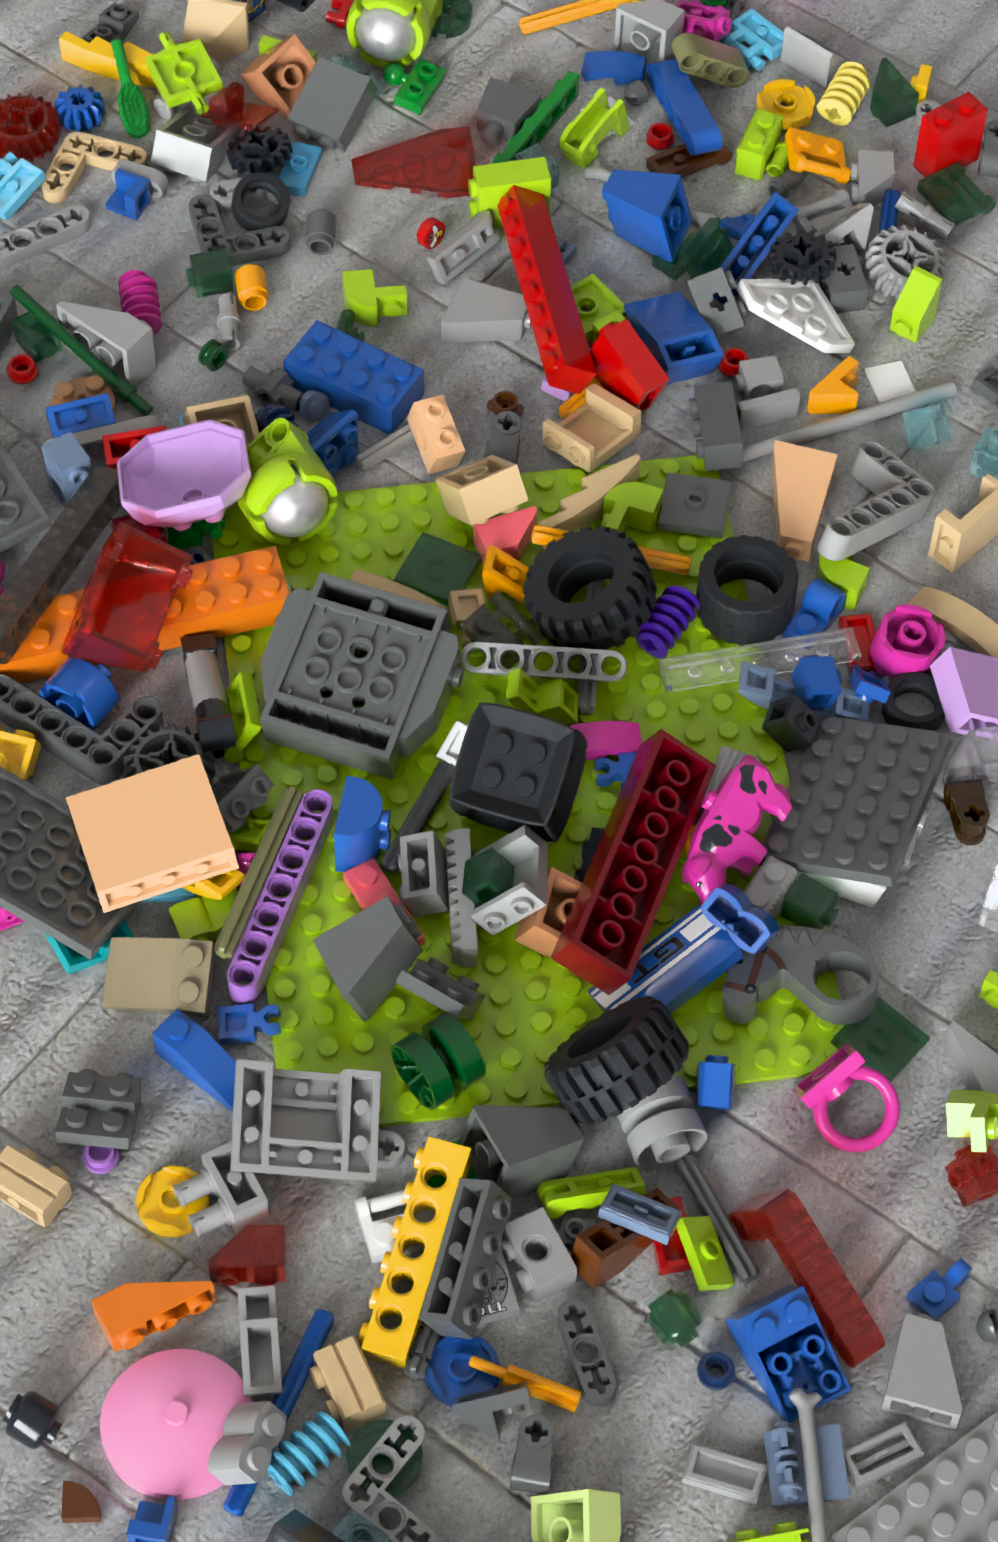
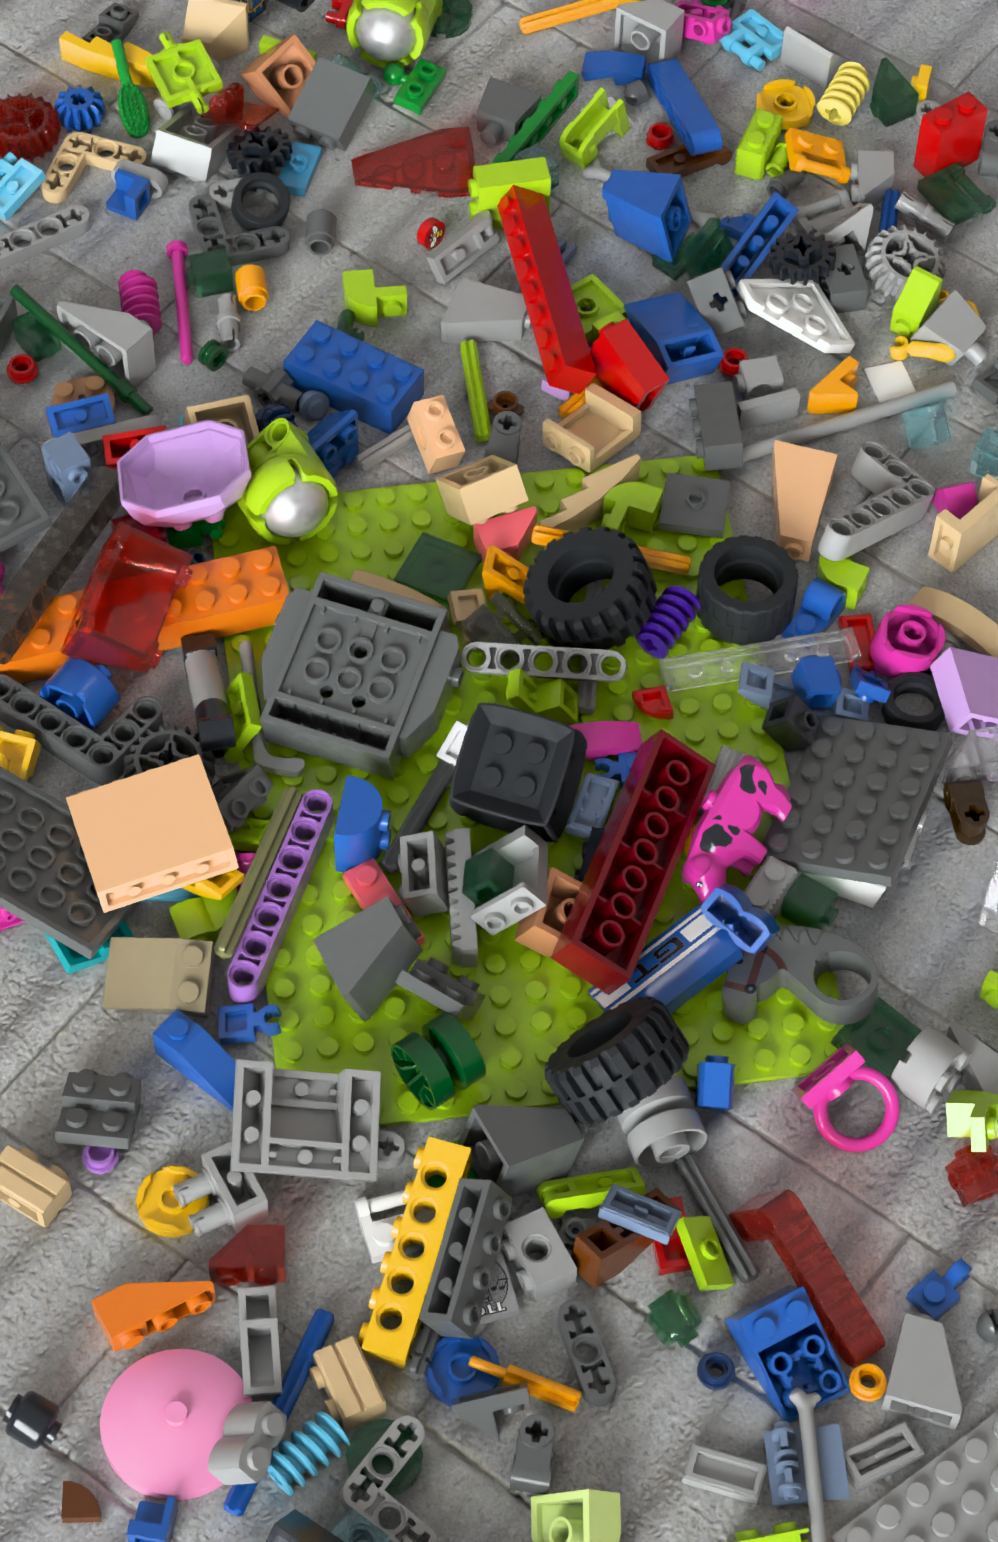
(177, 251): none -> dark pink bar
(277, 765): none -> light grey piece
(475, 390): none -> lime axle
(592, 805): none -> sand blue plate
(653, 702): none -> red tile
(710, 60): olive beam -> none
(870, 1373): none -> light orange plate
(930, 1069): none -> light grey brick
(946, 333): none -> light grey torso
(956, 498): none -> dark pink slope

